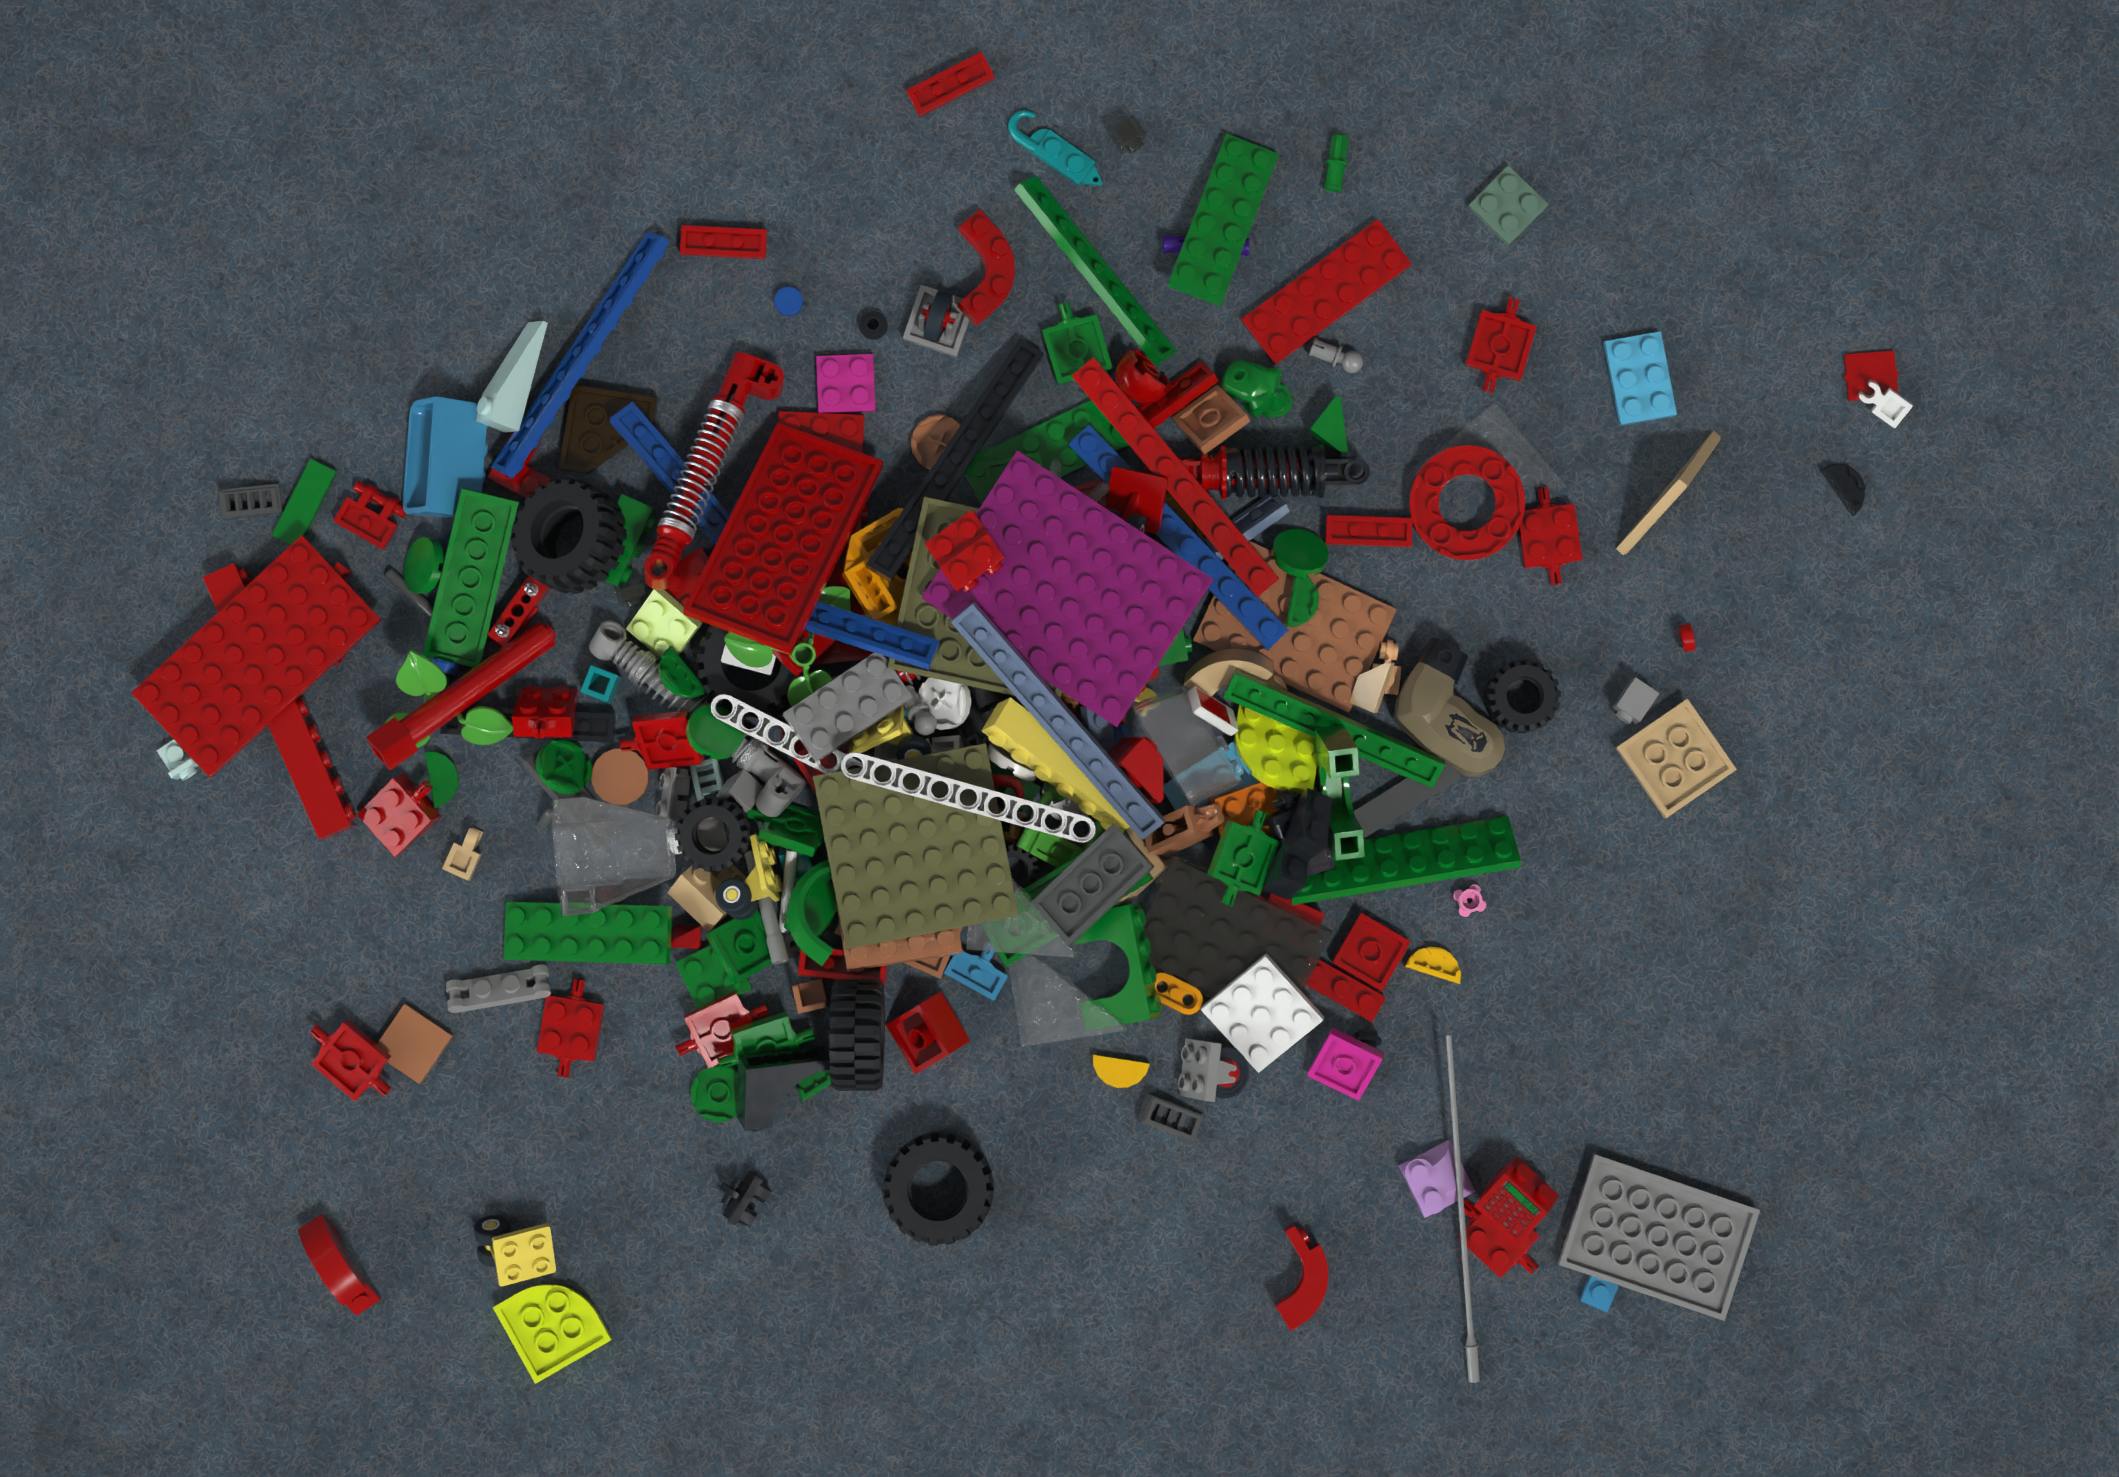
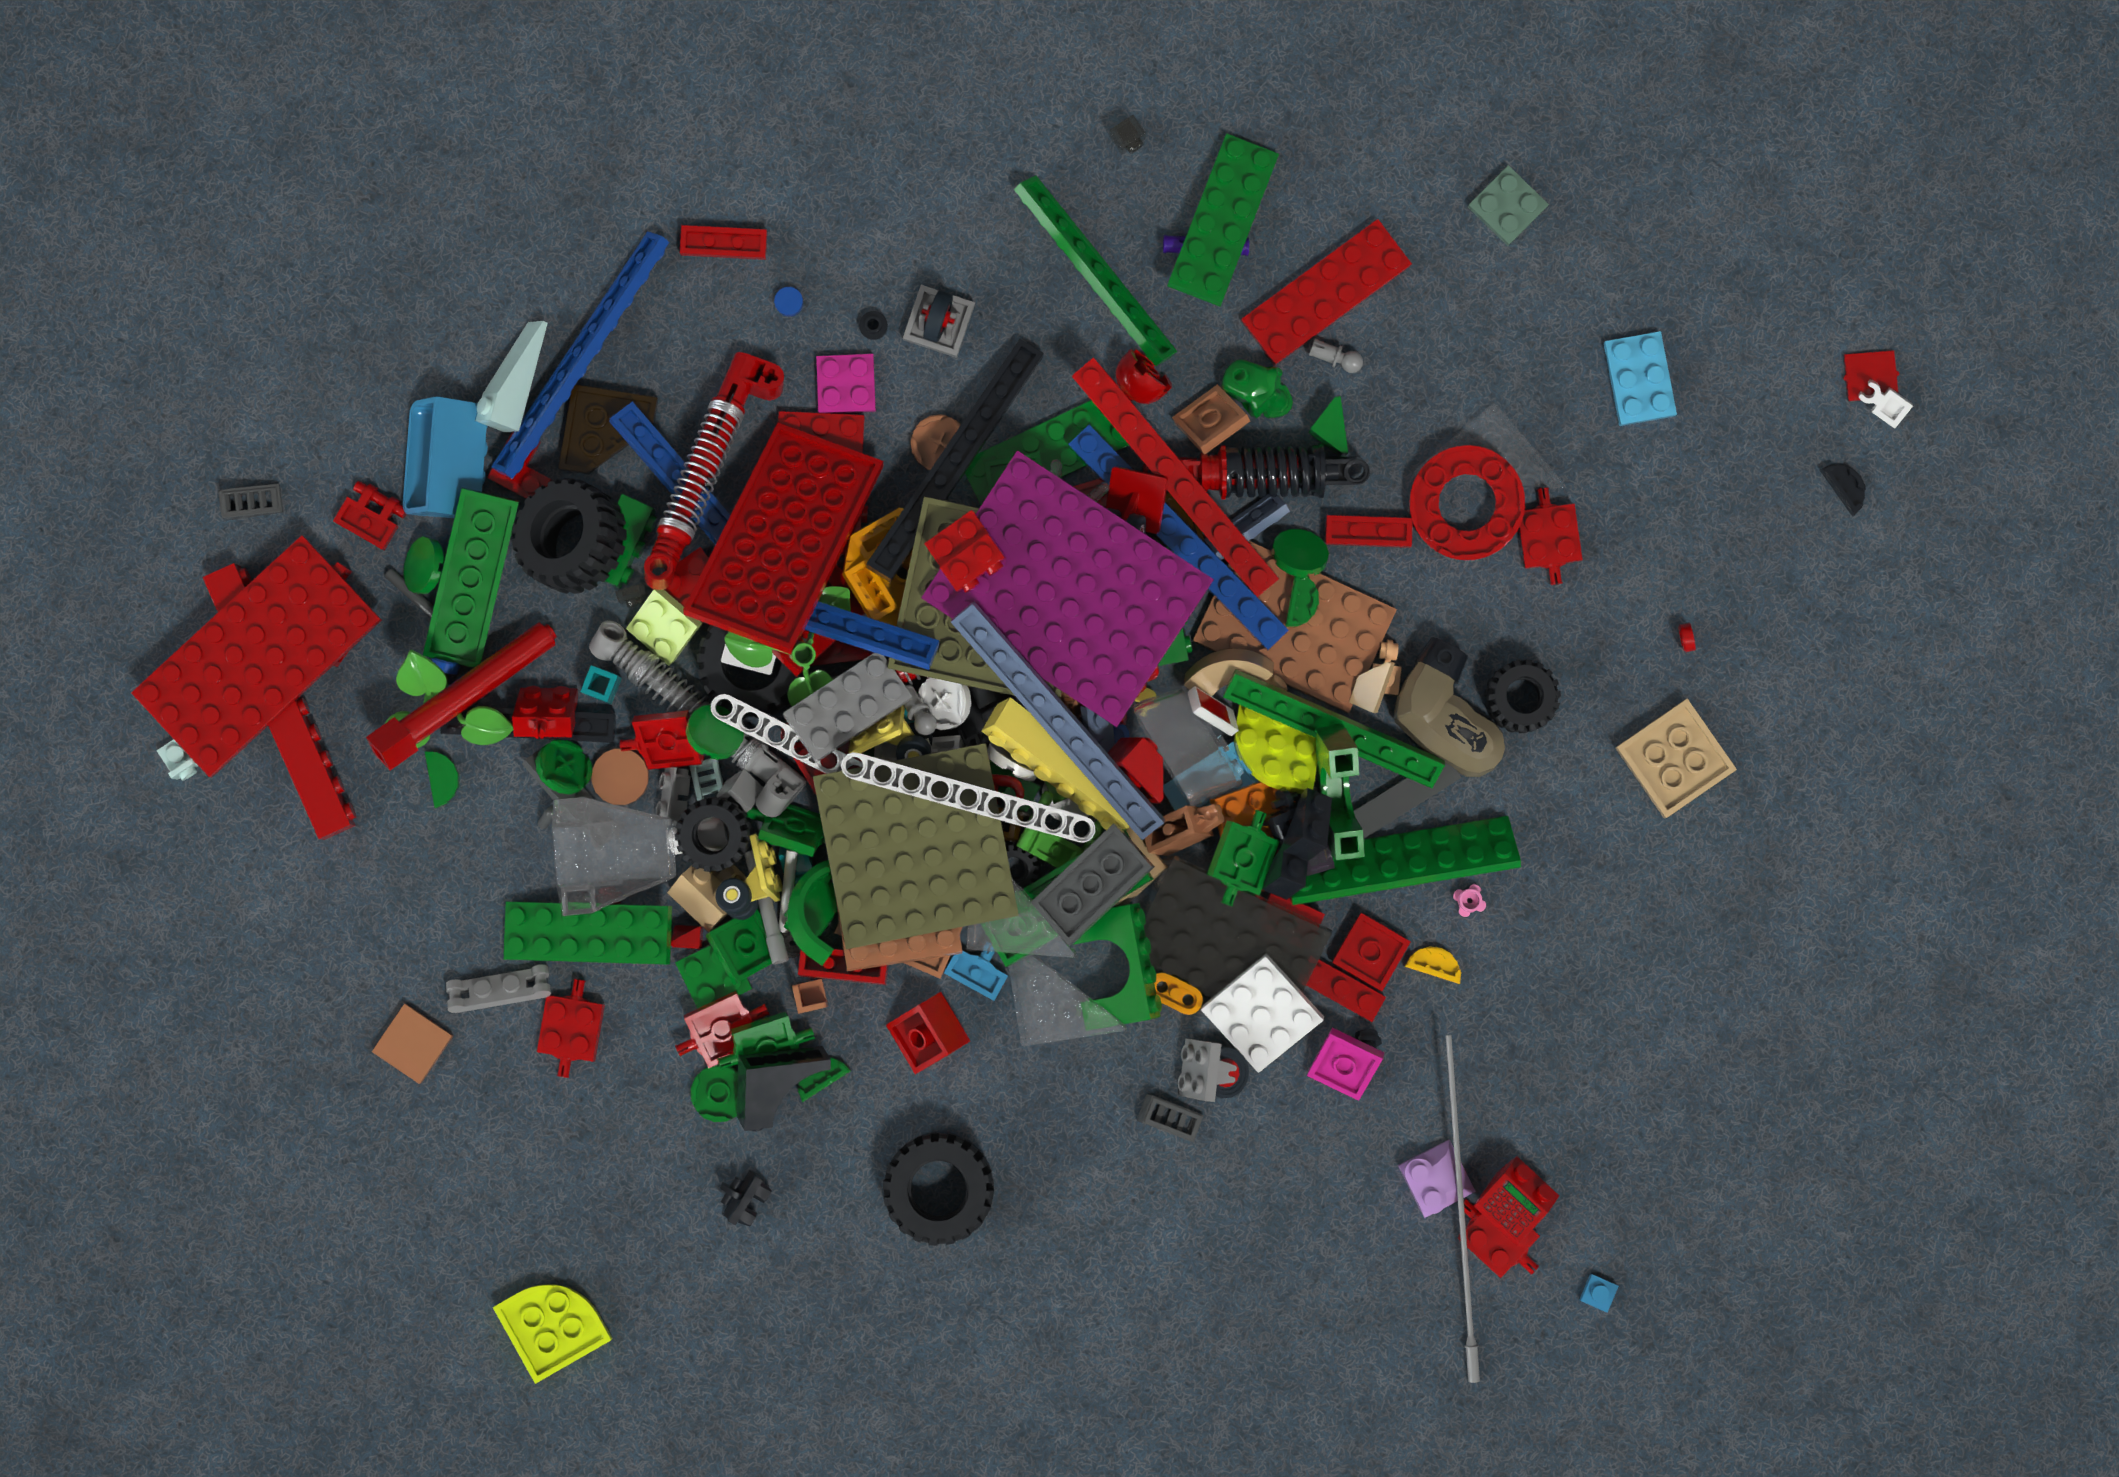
(305, 502): green tile -> none
(334, 1266): red arch -> none
(351, 1060): red plate -> none
(399, 813): plate -> none
(462, 858): tan plate -> none
(500, 632): red piece -> none
(514, 1254): light yellow plate -> none
(677, 676): green tile -> none
(857, 1035): black tyre -> none
(950, 84): red plate -> none
(998, 268): red plate -> none
(1055, 152): teal plate -> none
(1074, 344): green plate -> none
(1119, 1072): yellow tile -> none
(1183, 390): red plate -> none
(1311, 1290): red arch -> none
(1336, 163): green axle -> none
(1500, 345): red plate -> none
(1634, 701): light grey brick -> none
(1658, 1237): light grey plate -> none
(1670, 493): tan tile -> none

